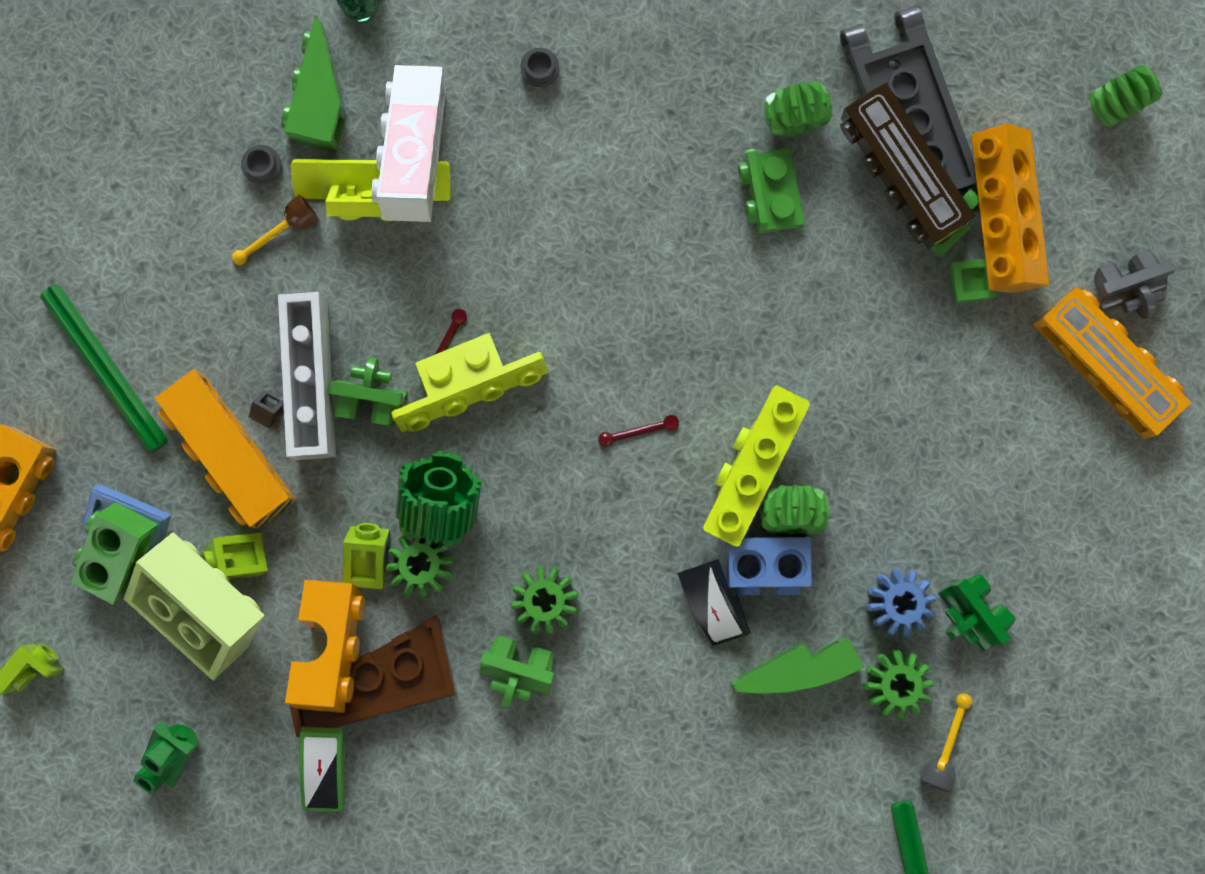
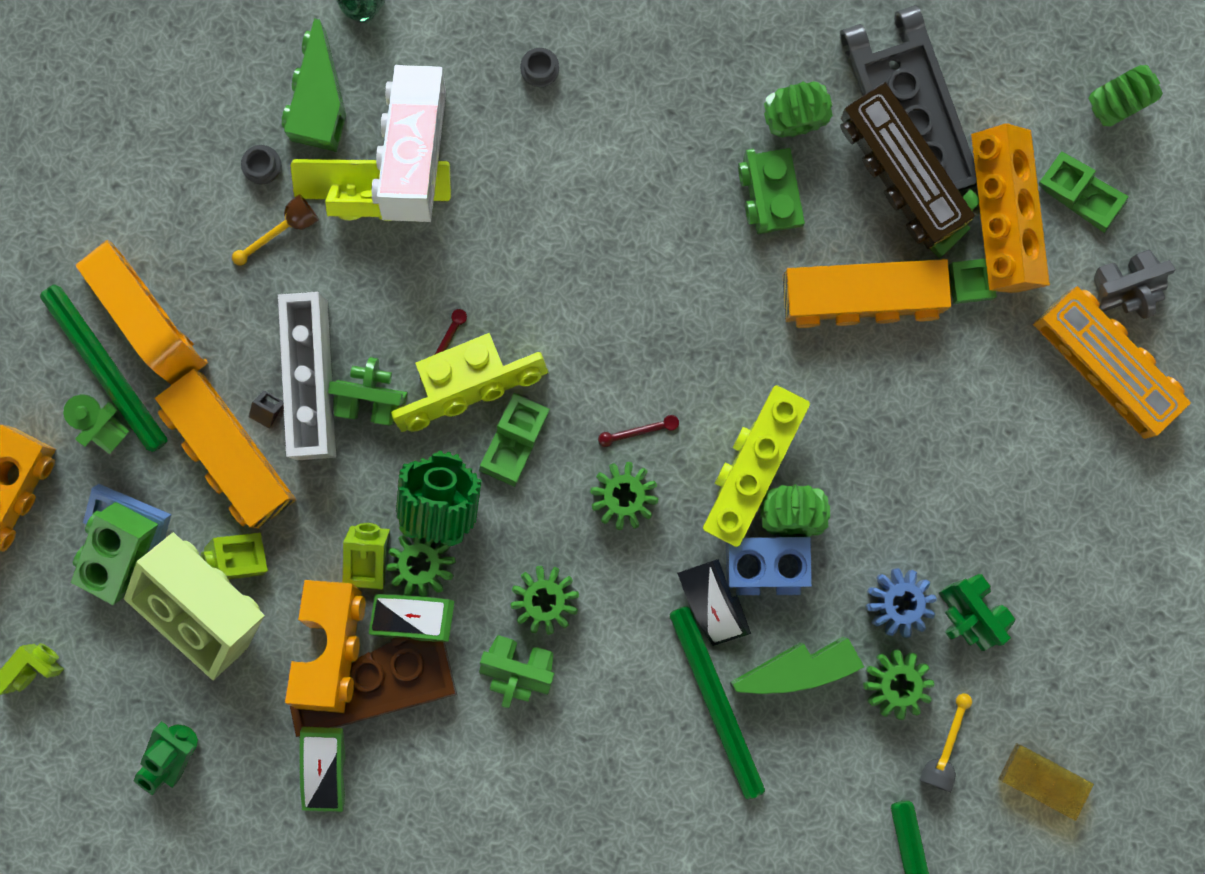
(97, 424): none -> bright green hips
(139, 314): none -> light orange beam
(411, 617): none -> slope
(514, 439): none -> bright green slope
(613, 503): none -> bright green gear
(717, 702): none -> green axle
(866, 291): none -> light orange brick
(1046, 781): none -> clear yellow plate
(1080, 191): none -> bright green slope

